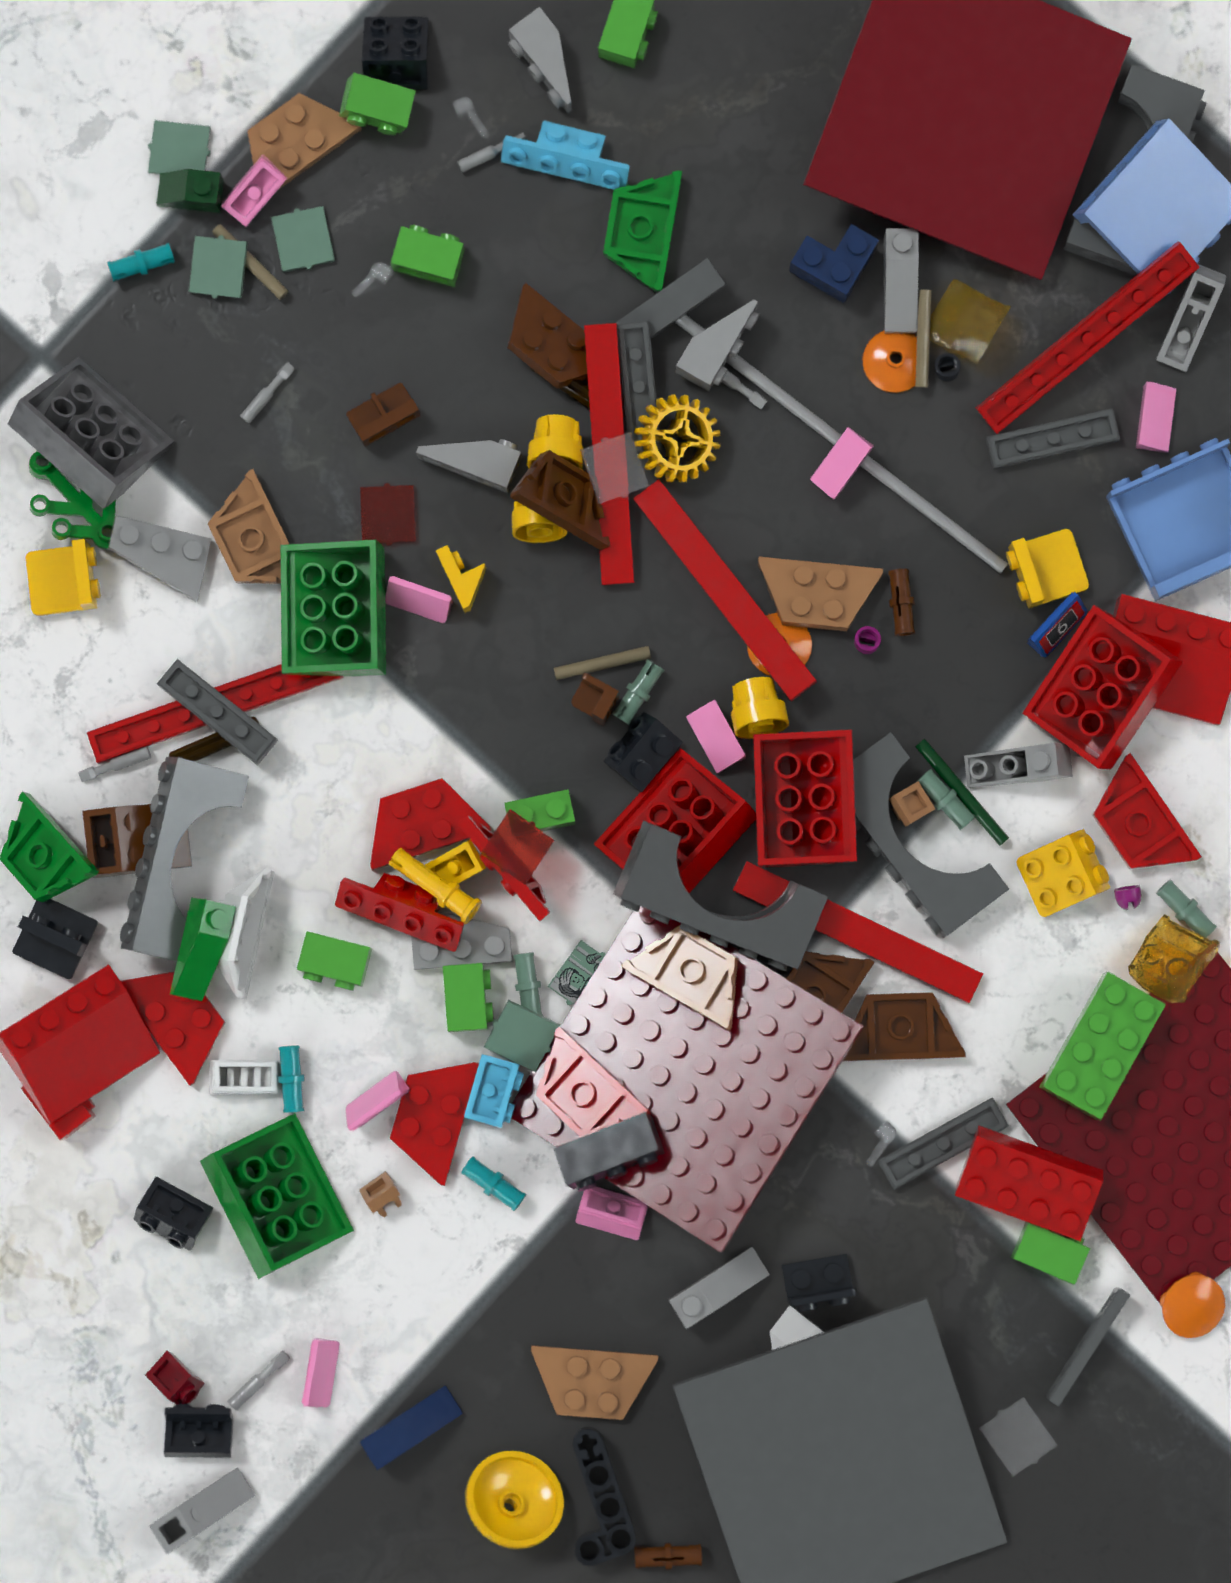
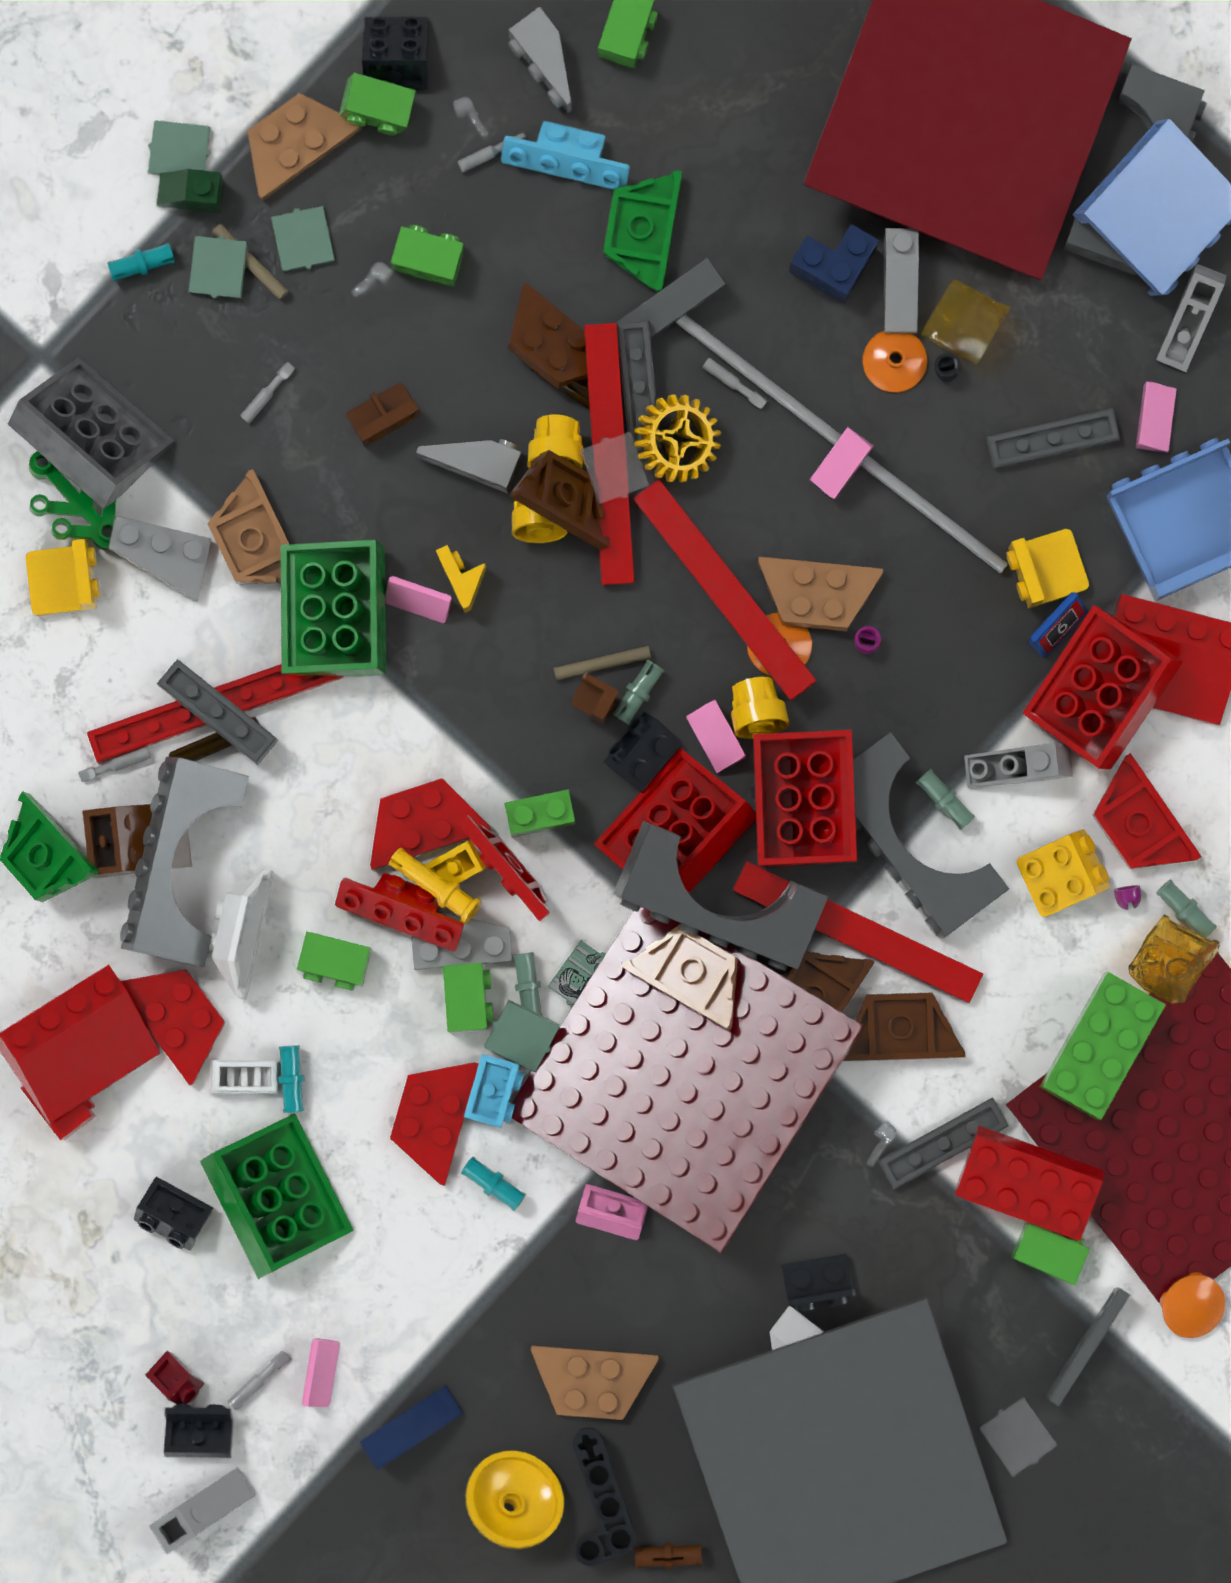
(54, 937): black bracket -> none
(201, 947): green slope -> none
(253, 190): bright pink slope -> none
(375, 1100): bright pink slope -> none
(379, 1193): medium nougat tile -> none
(388, 513): clear red piece -> none
(517, 846): clear red piece -> none
(583, 1090): wing -> none
(609, 1152): brick -> none
(710, 349): light grey slope -> none
(718, 1287): light grey slope -> none
(901, 602): reddish brown pin -> none
(911, 804): medium nougat tile -> none
(923, 339): dark tan bar -> none
(962, 792): dark green bar -> none
(1087, 337): red tile -> none

